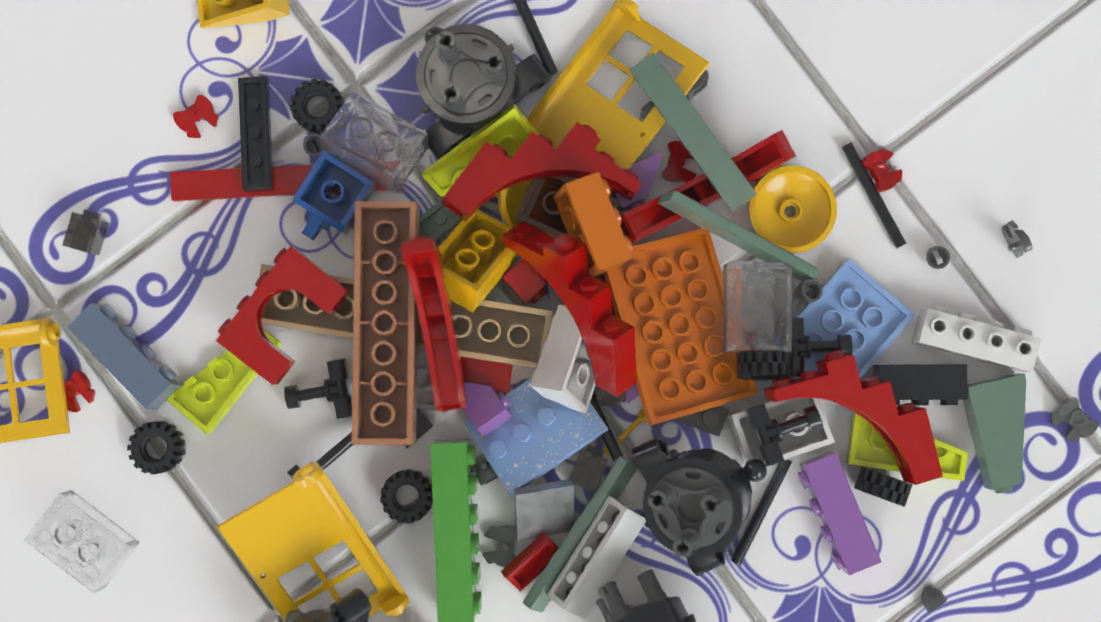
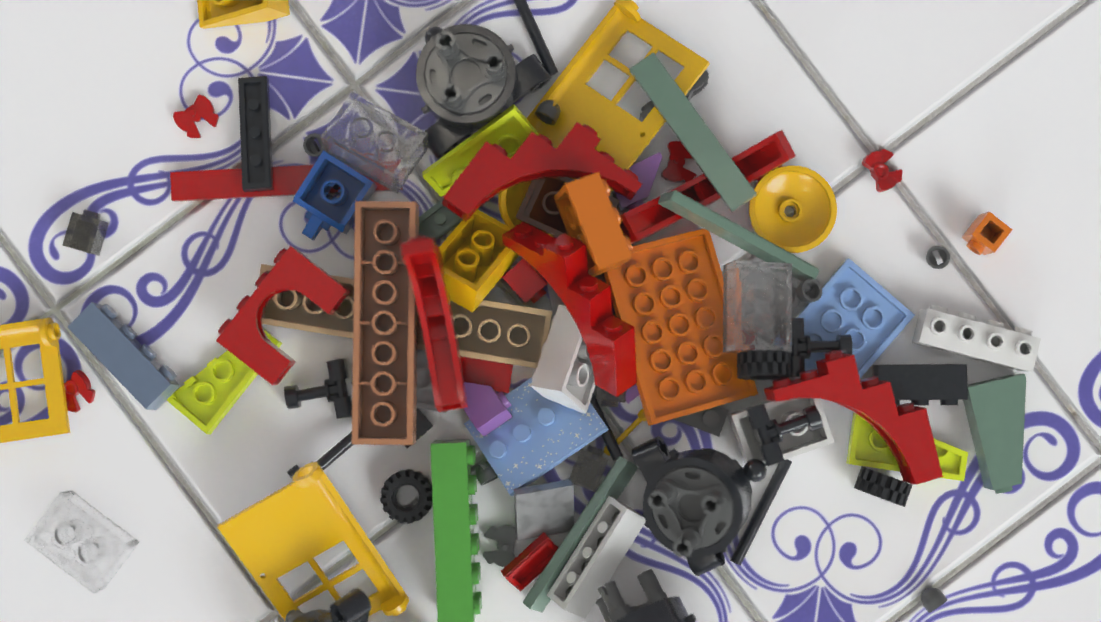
(139, 451): black tyre -> none
(301, 100): black tyre -> none
(548, 113): none -> dark grey hinge
(839, 513): medium lavender brick -> none
(874, 196): black bar -> none
(986, 234): none -> orange brick
(1016, 239): dark grey piece -> none
(1082, 424): dark grey piece -> none

